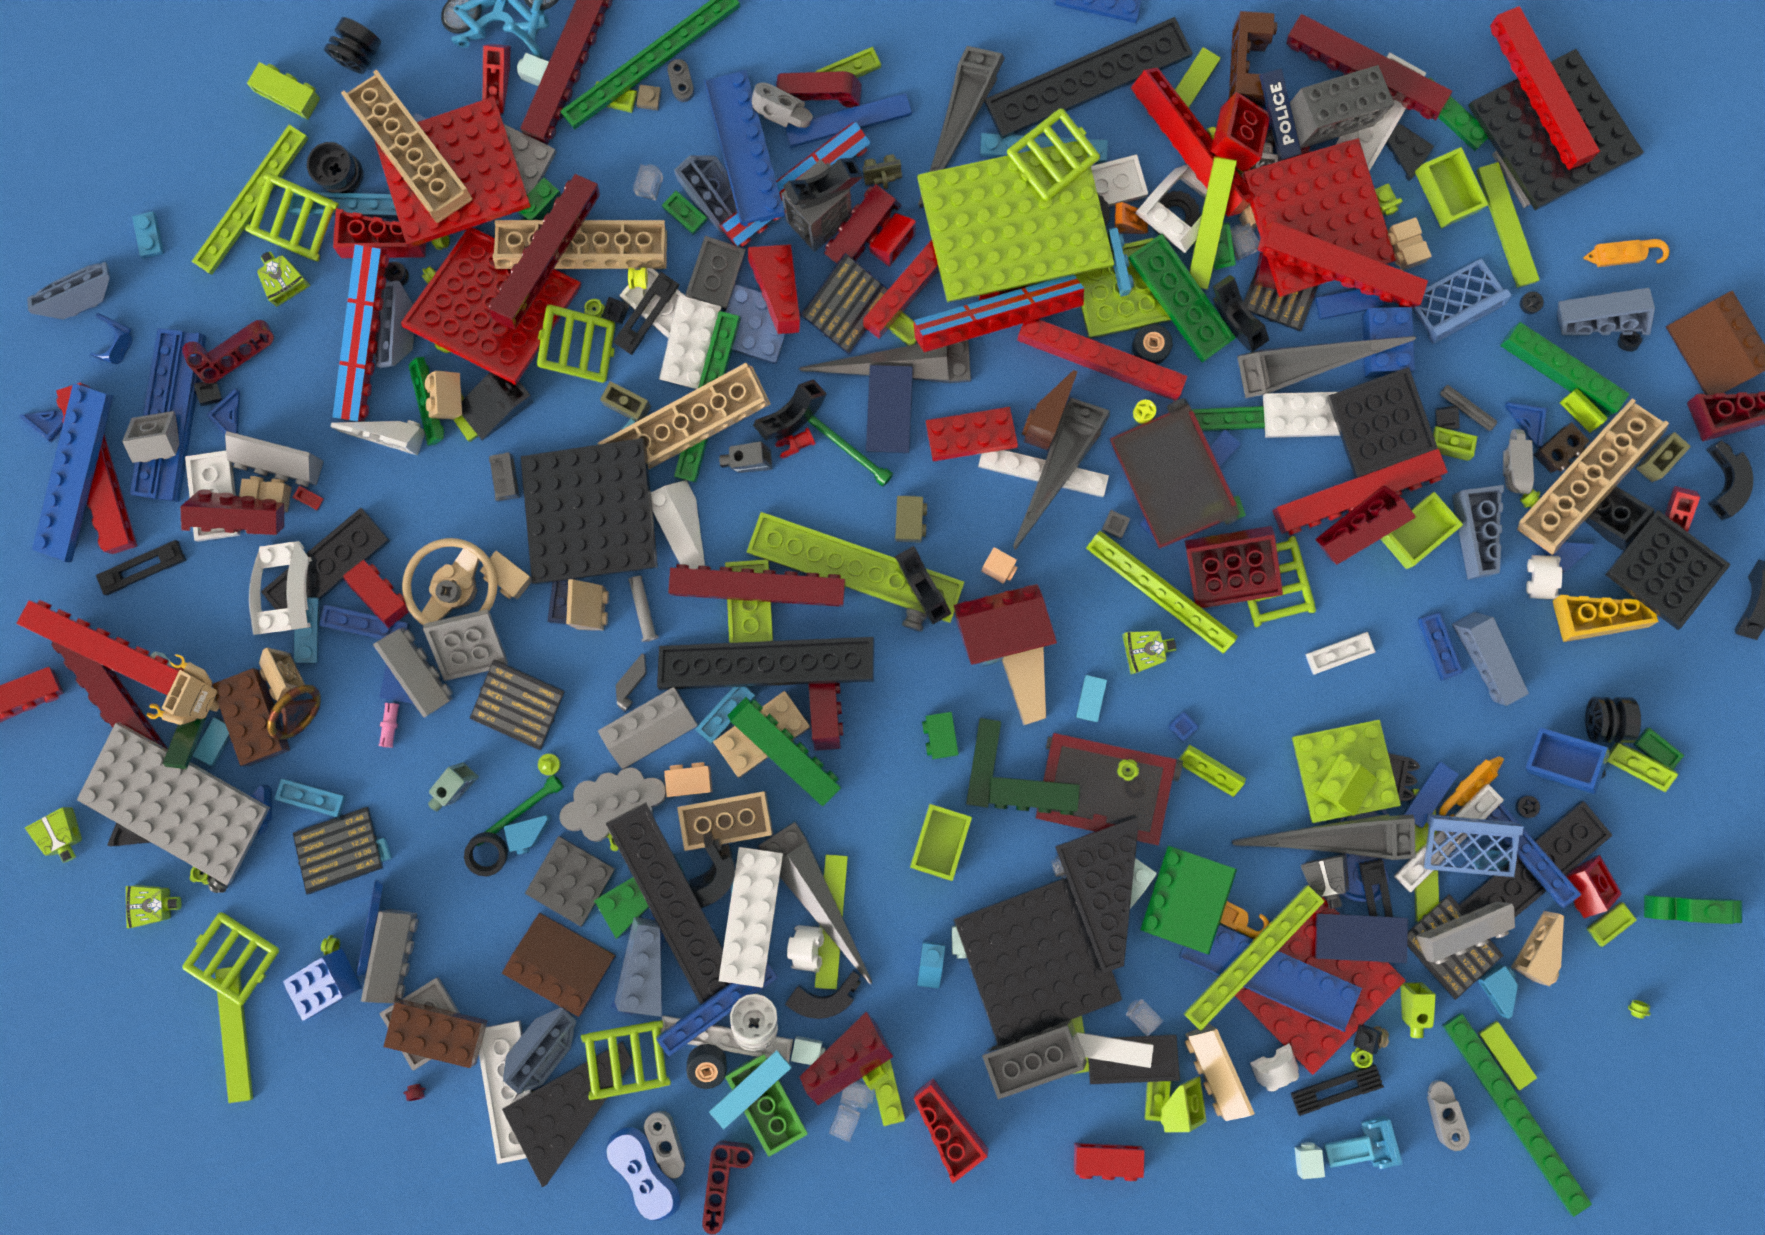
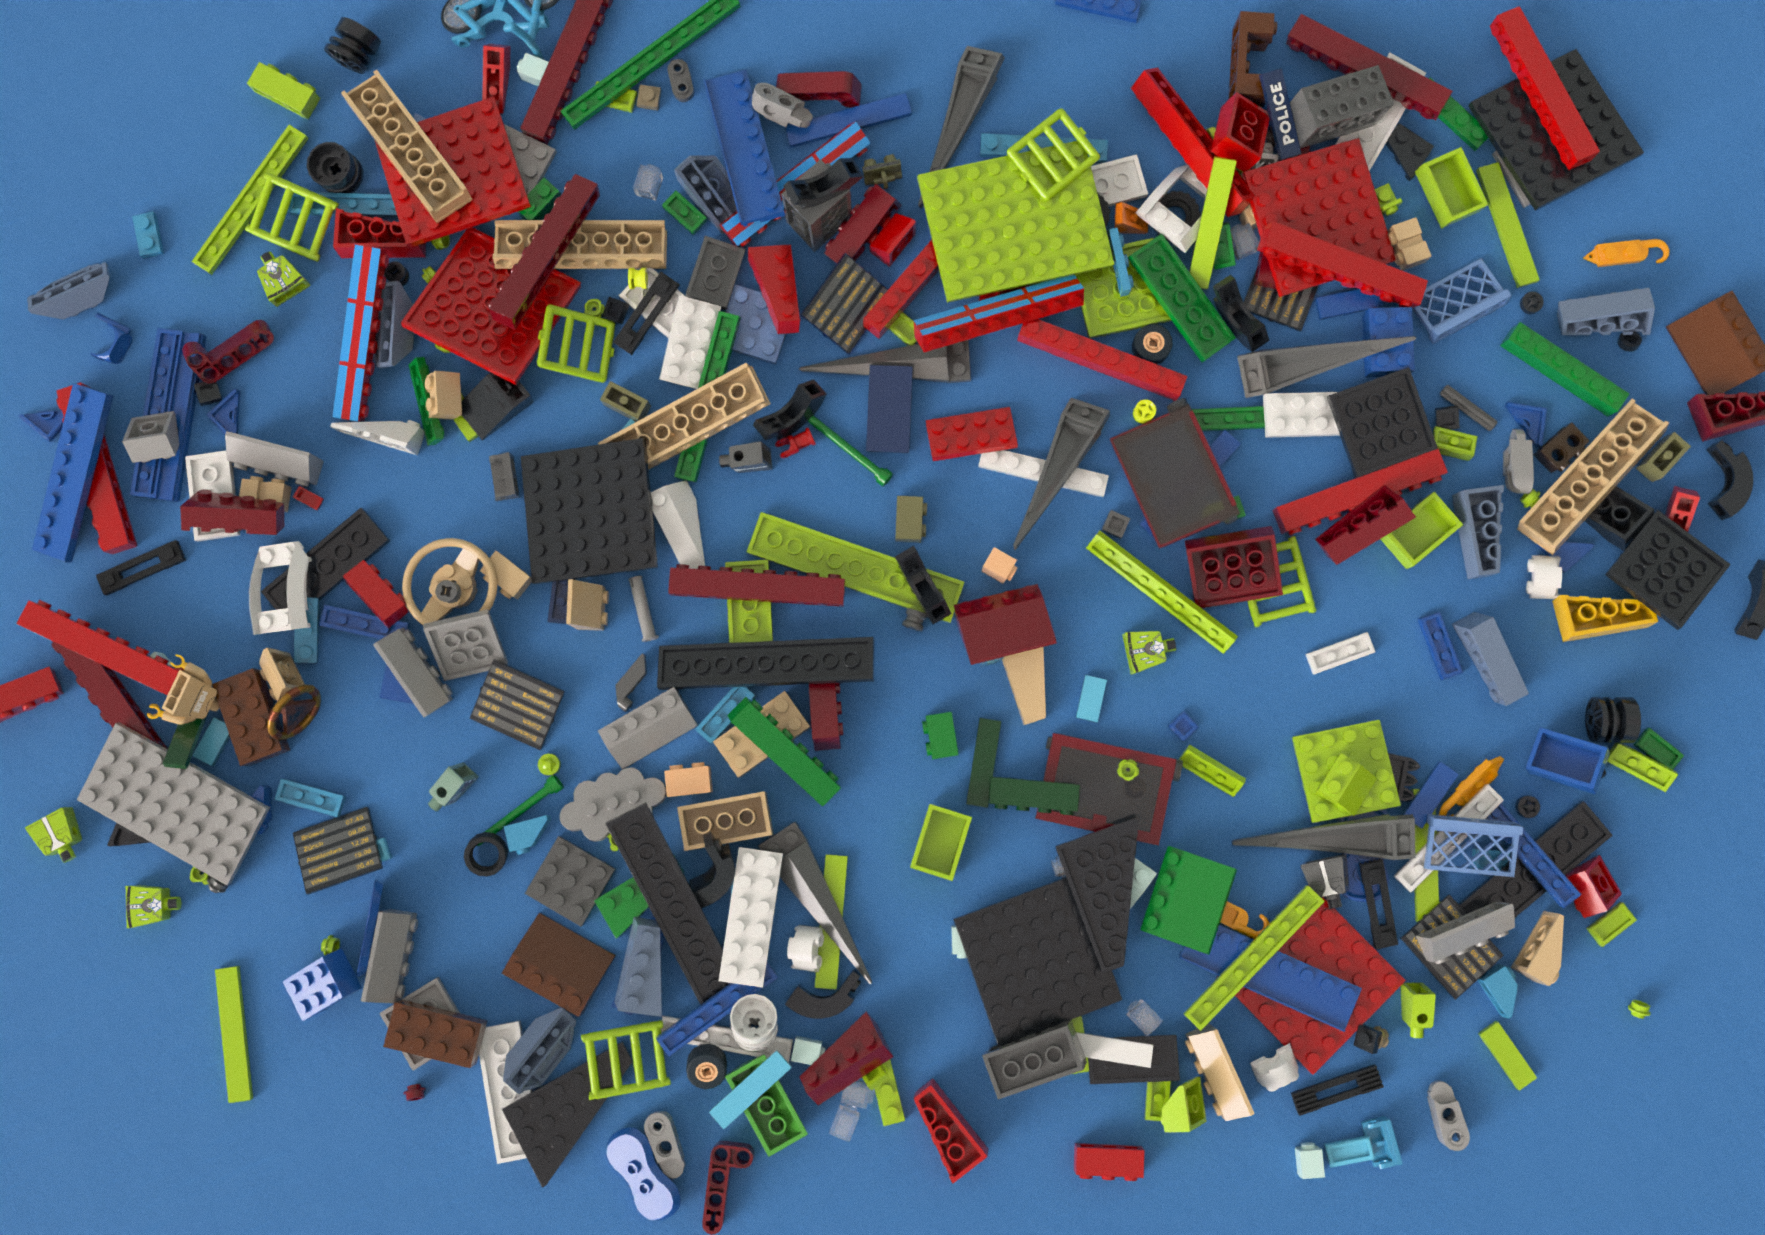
(224, 987): lime bar -> none
(389, 725): bright pink pin -> none
(858, 64): lime tile -> none
(931, 964): dark azure slope -> none
(1044, 420): reddish brown slope -> none
(1087, 77): black plate -> none
(1197, 75): lime tile -> none
(1361, 938): dark blue tile -> none
(1361, 1063): lime plate -> none
(1517, 1114): green plate -> none
(1583, 410): lime tile -> none
(1693, 909): green brick -> none

